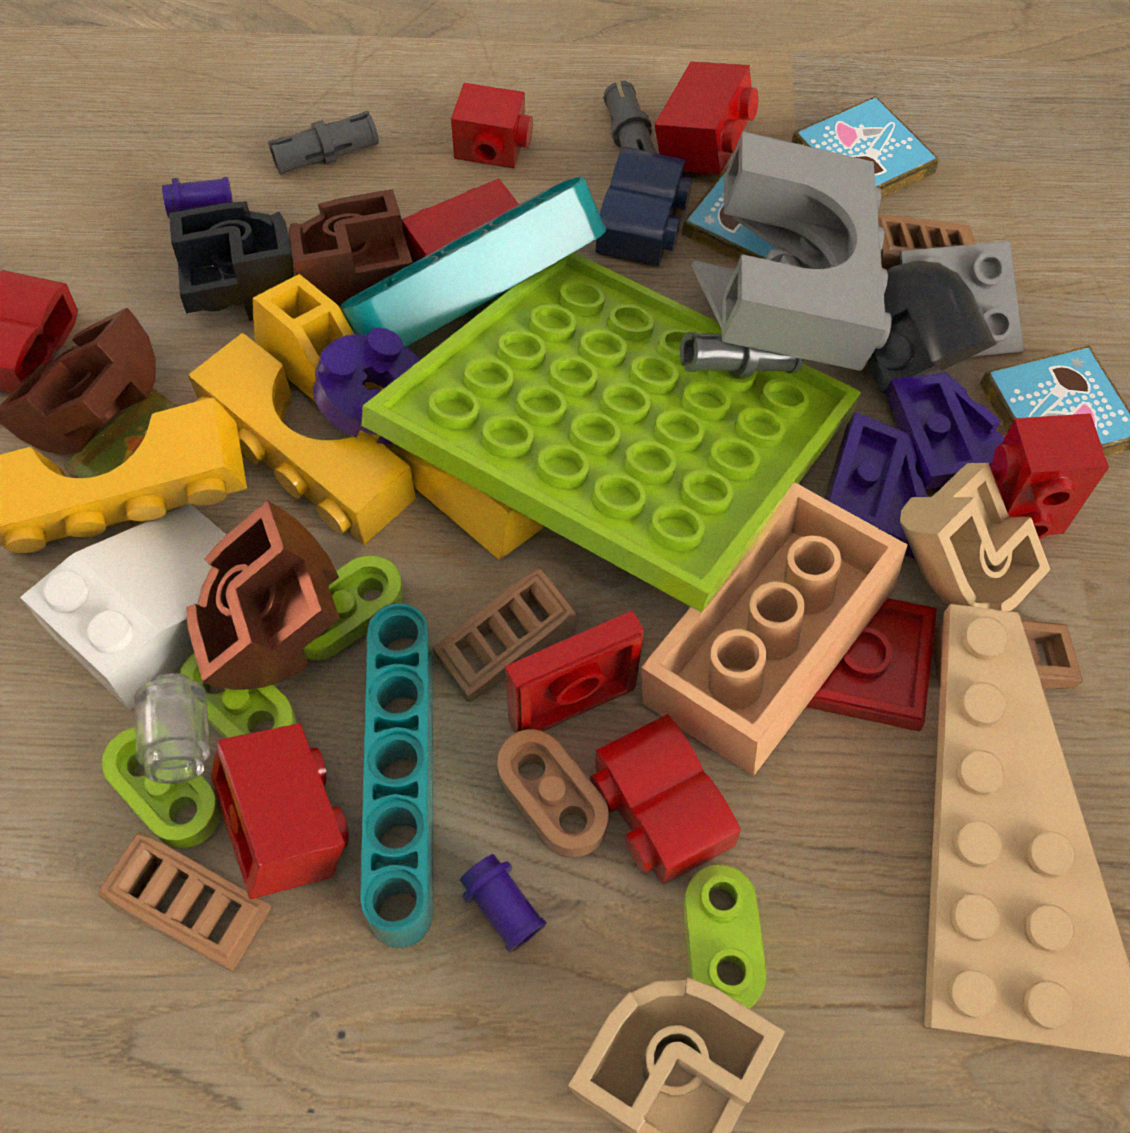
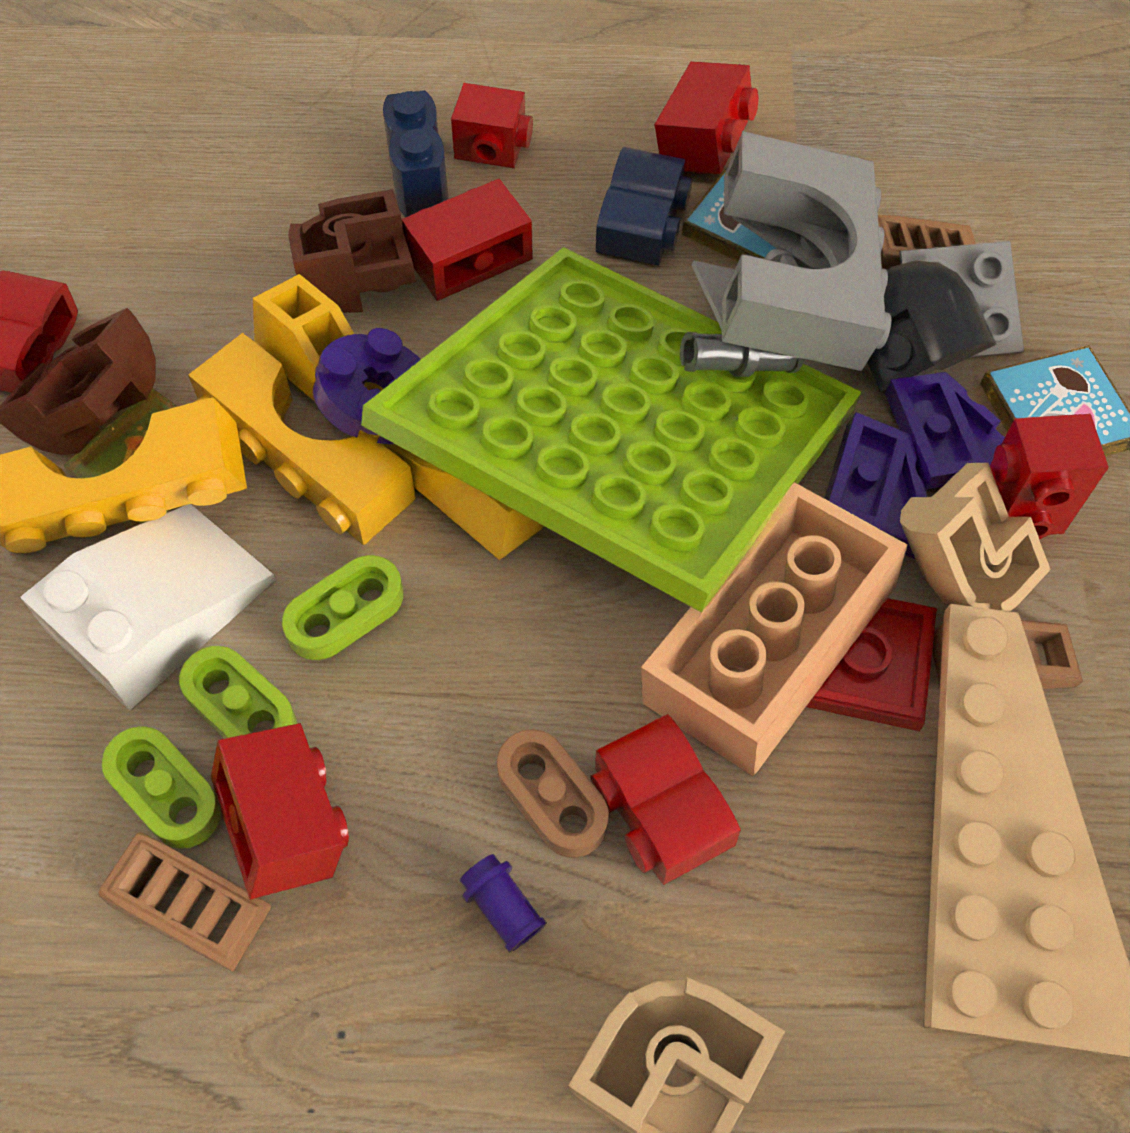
(172, 728): clear brick -> none
(195, 194): dark purple pin -> none
(228, 255): black brick -> none
(261, 602): copper brick -> none
(323, 142): dark grey pin -> none
(402, 800): teal beam -> none
(415, 151): none -> dark blue brick
(479, 264): beam -> none
(513, 603): medium nougat slope -> none
(574, 674): red tile -> none
(630, 125): dark grey pin -> none
(725, 935): lime plate -> none
(875, 135): tile -> none

